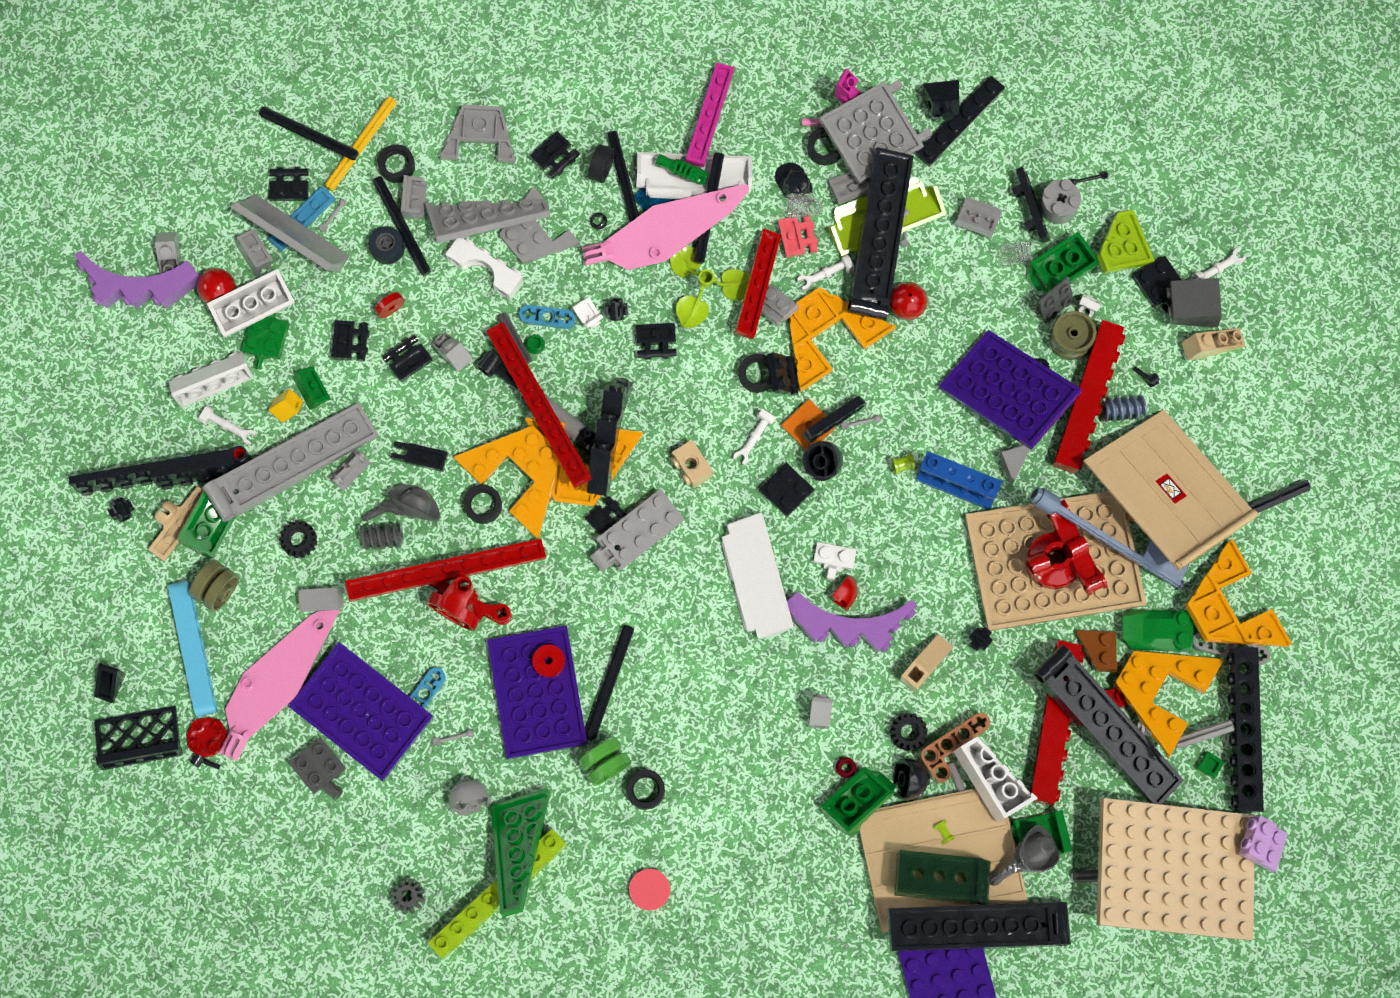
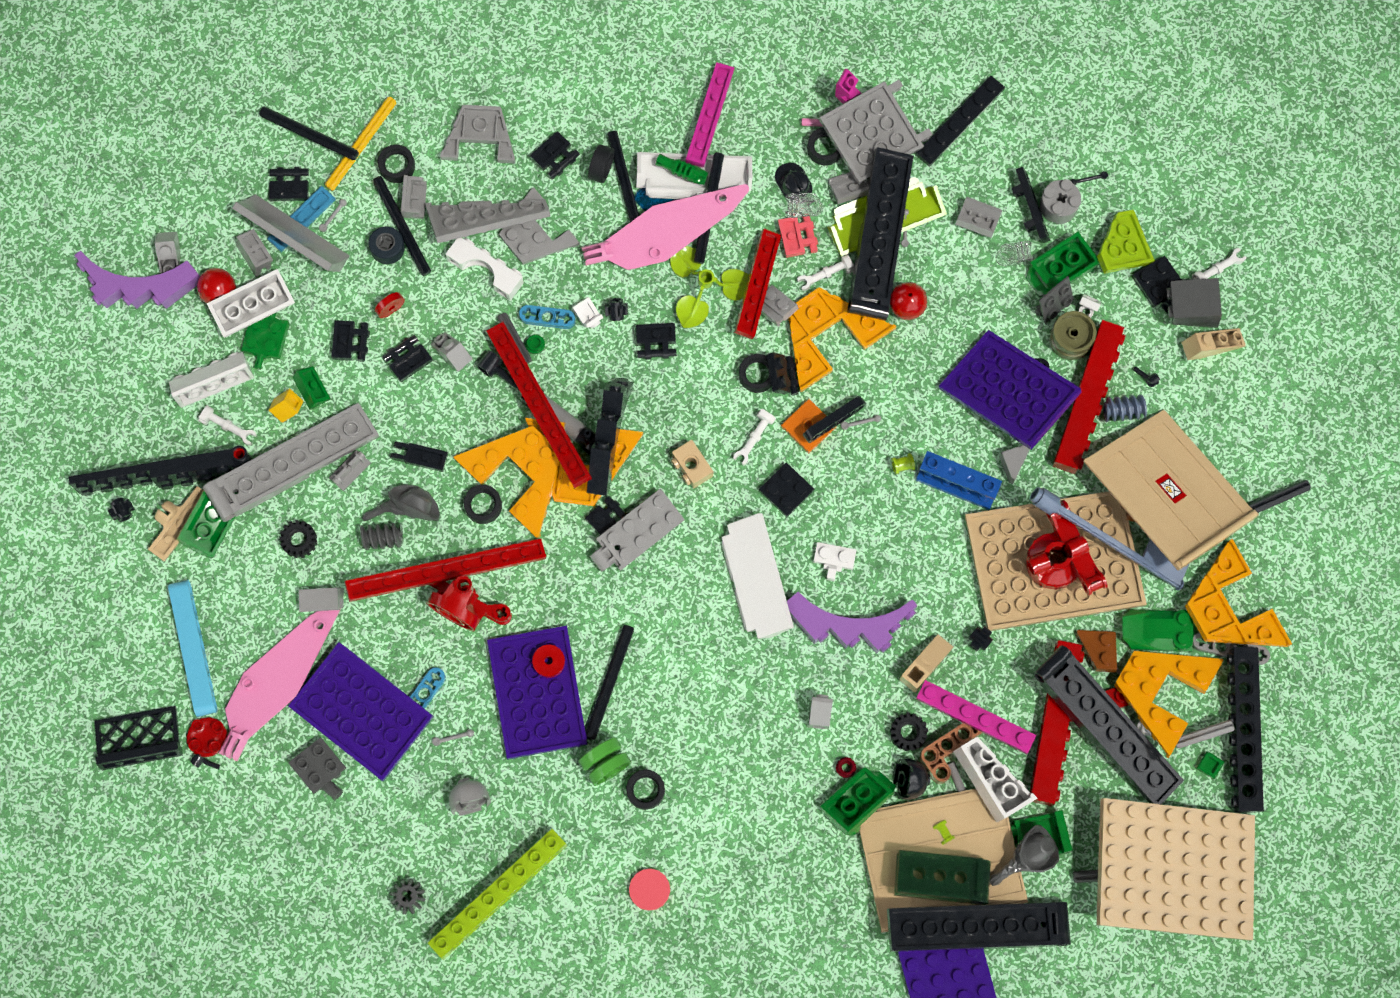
(108, 682): black slope -> none
(214, 585): olive wheel -> none
(516, 838): green wing -> none
(598, 227): black piece -> none
(823, 460): black cylinder -> none
(846, 593): red brick -> none
(942, 98): black torso -> none
(976, 717): none -> dark pink plate
(1263, 843): lavender plate -> none

